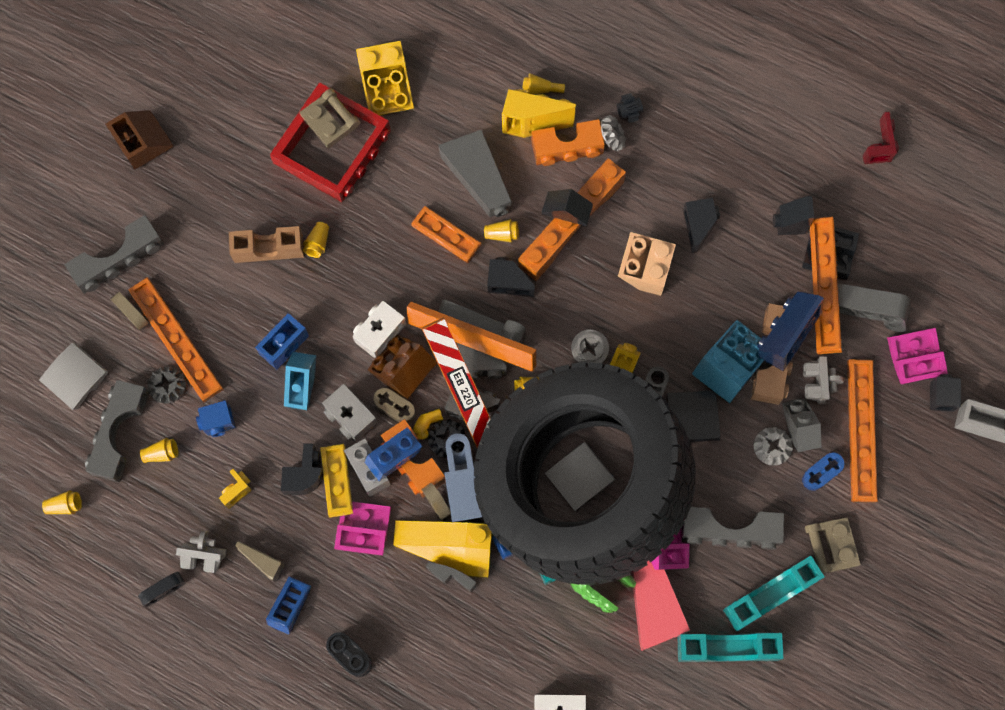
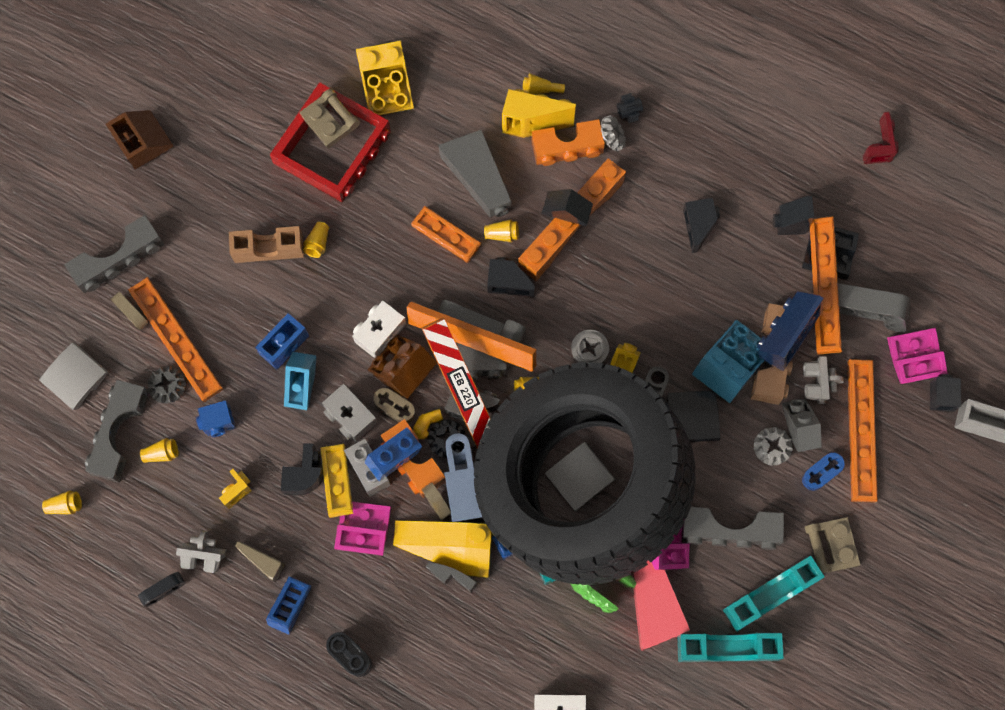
(646, 263): light nougat slope -> none

